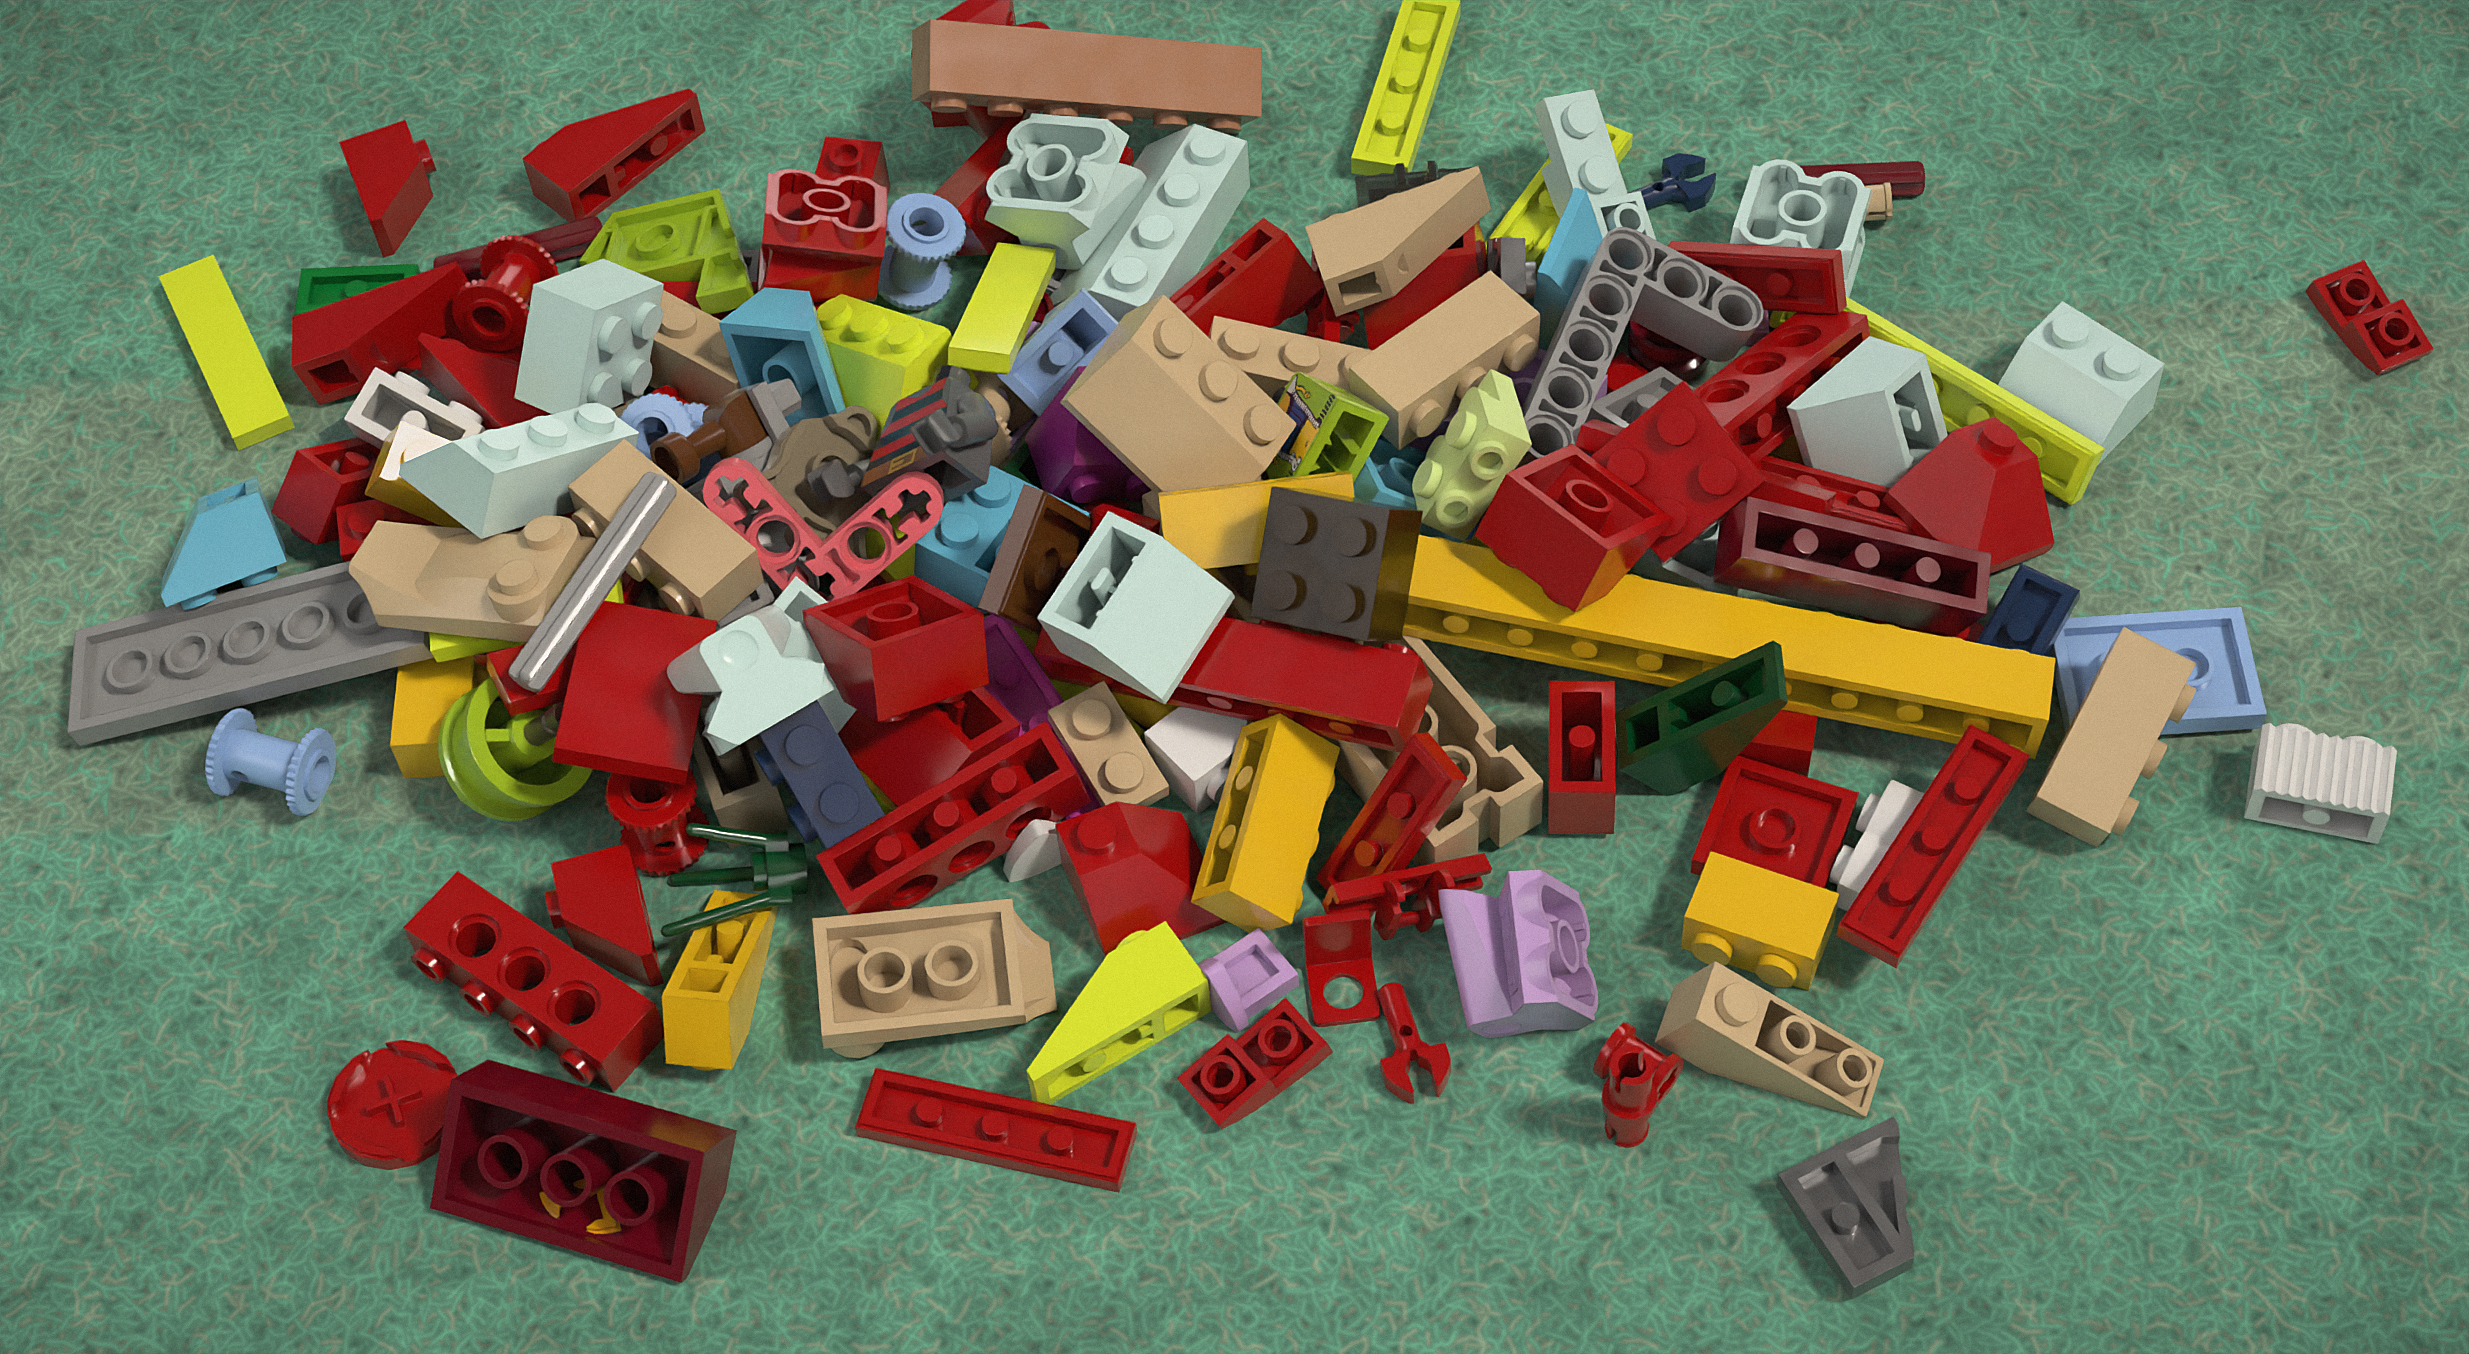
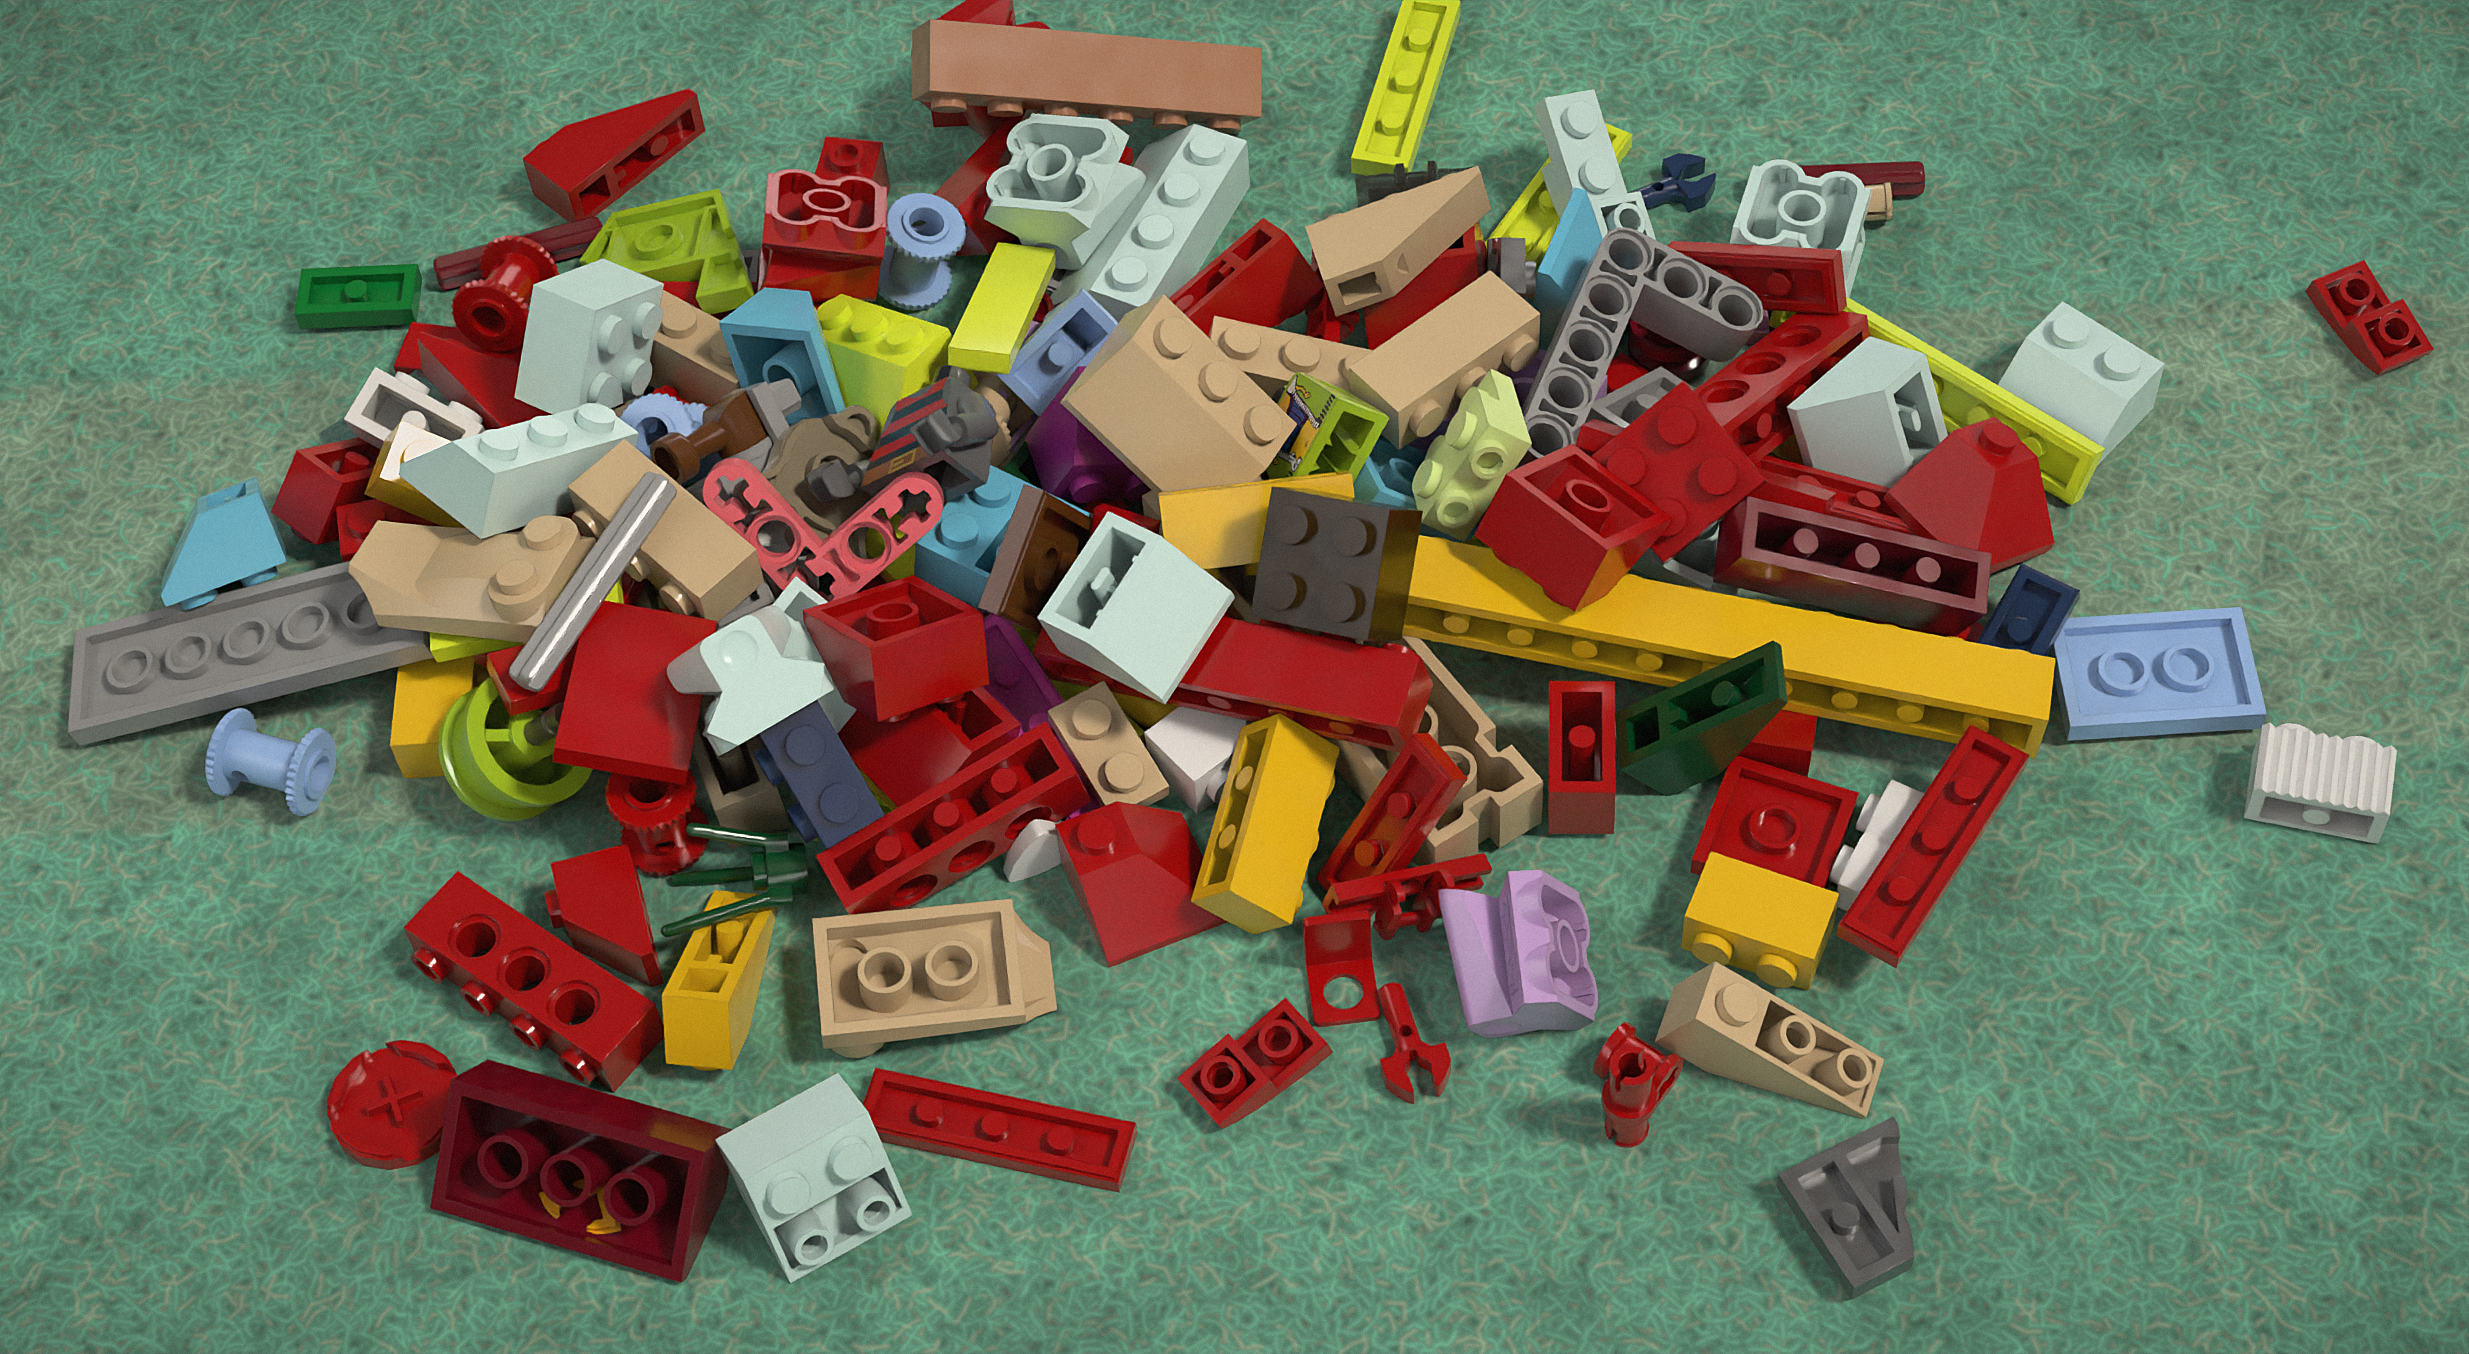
(226, 352): neon yellow tile -> none
(346, 340): red slope -> none
(390, 180): red slope -> none
(815, 1176): none -> light aqua slope
(1128, 1005): neon yellow slope -> none
(1247, 979): lavender tile -> none
(2114, 739): tan brick -> none

